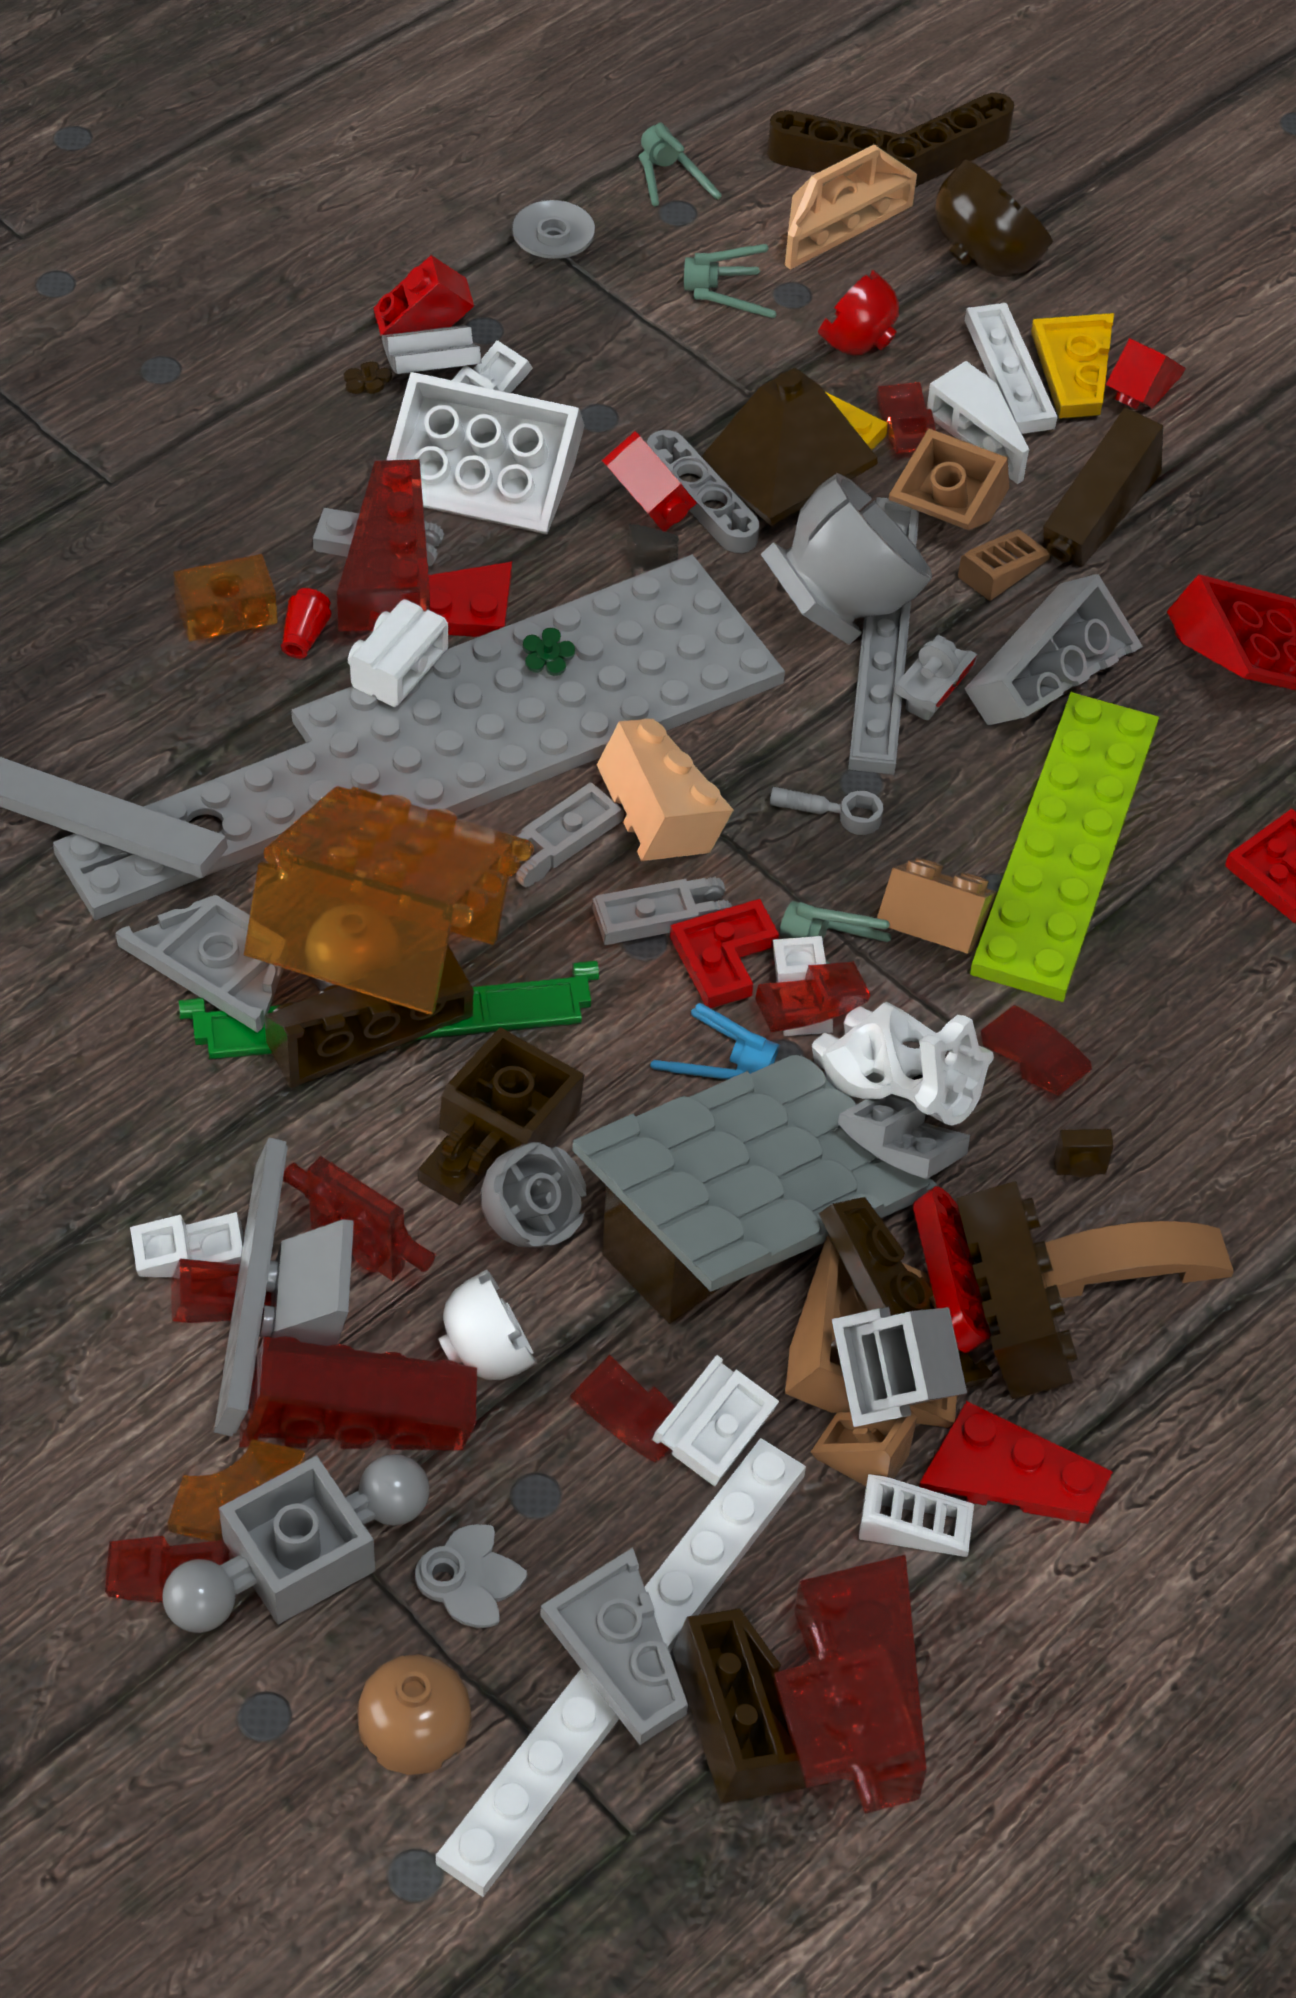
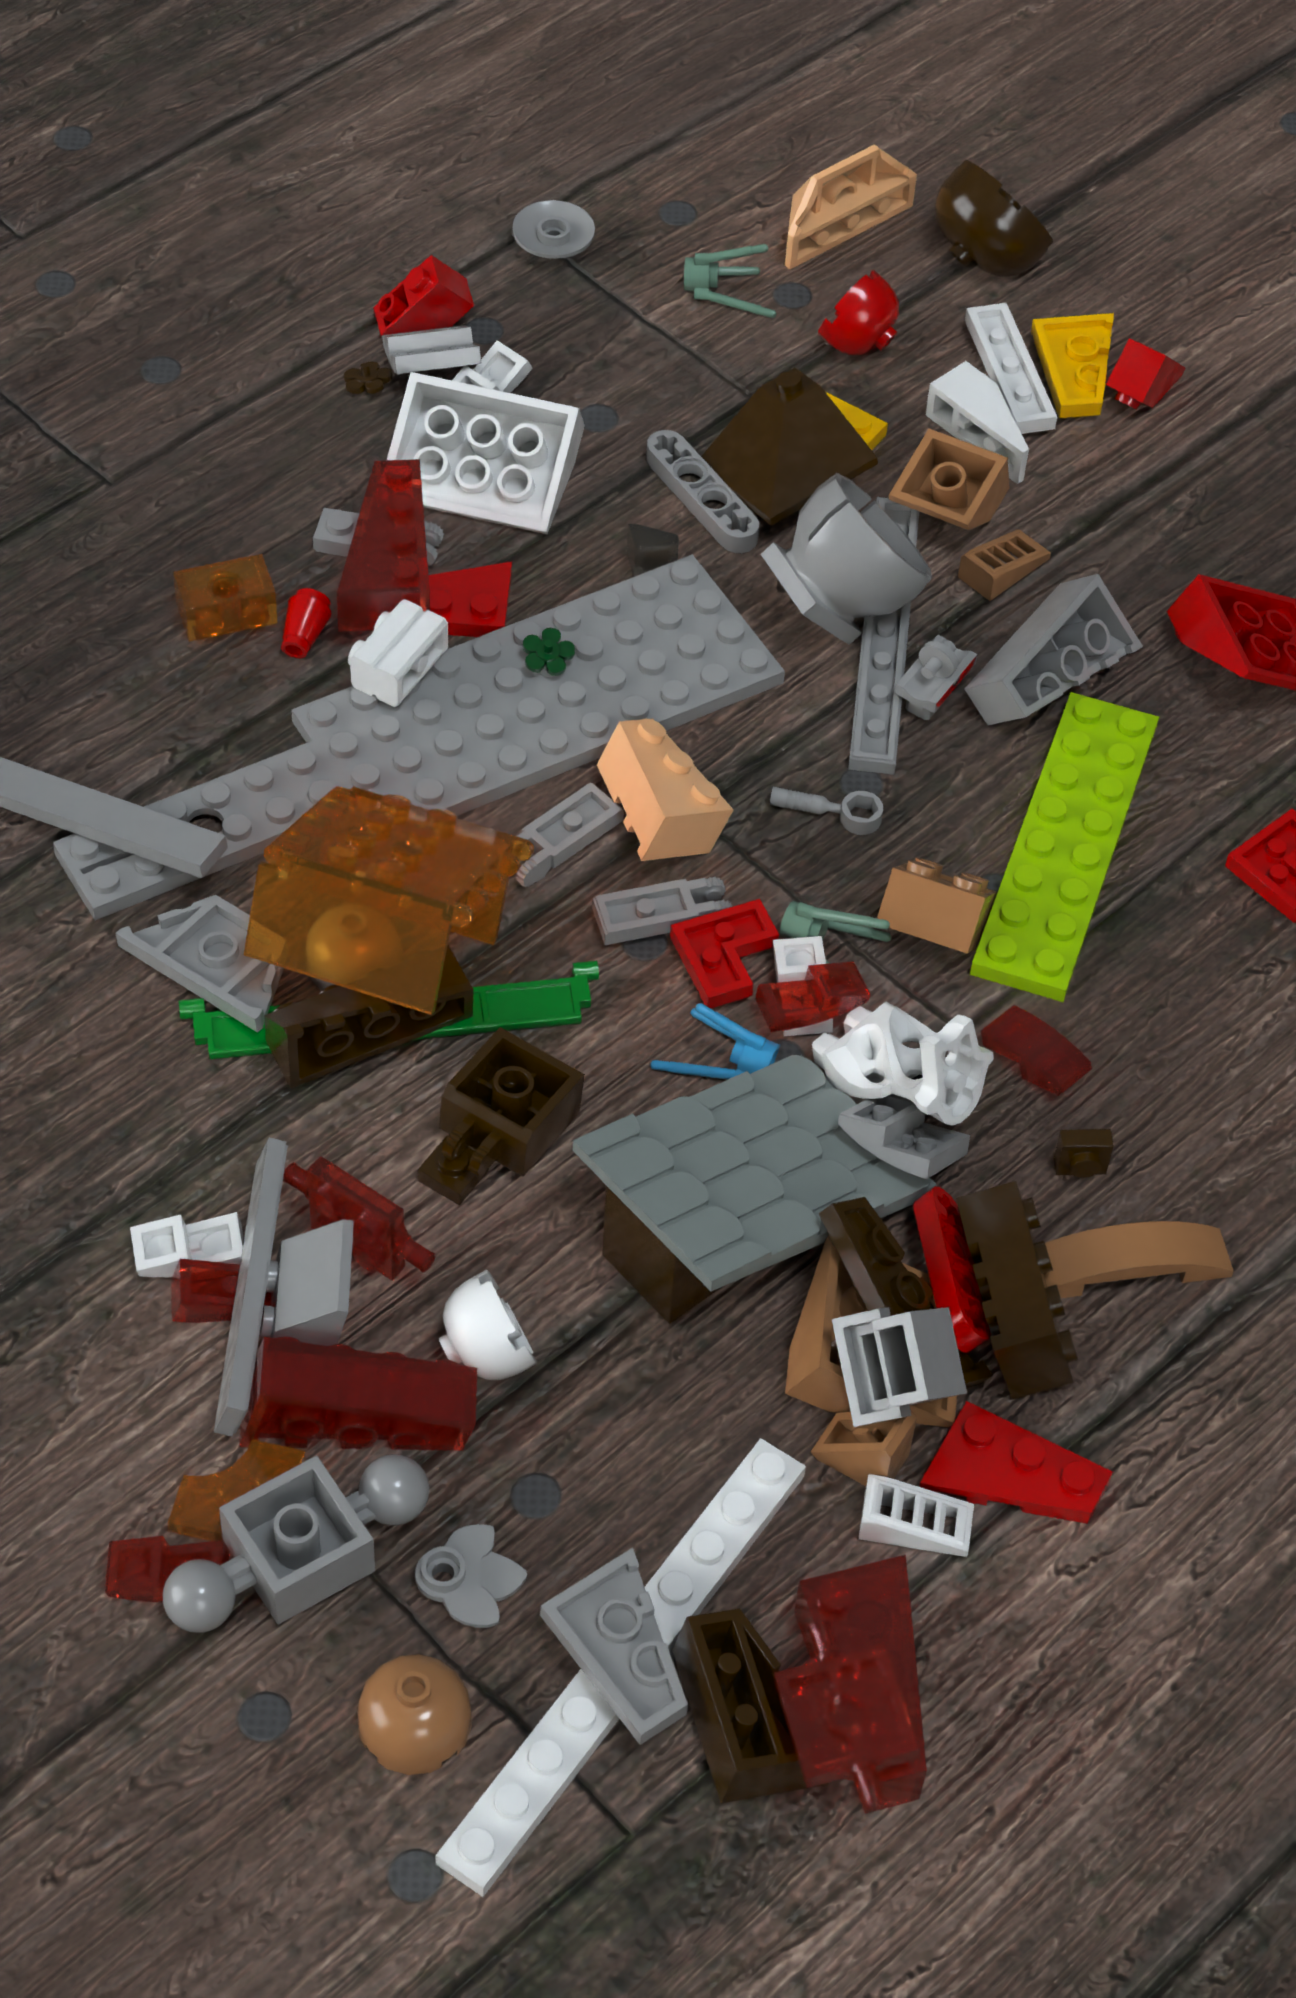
(533, 1196): light grey cylinder -> none
(624, 1407): clear red slope -> none
(649, 481): slope -> none
(663, 150): sand green plant -> none
(715, 1420): white plate -> none
(906, 415): clear red slope -> none
(928, 149): dark brown beam -> none
(1106, 488): dark brown slope -> none

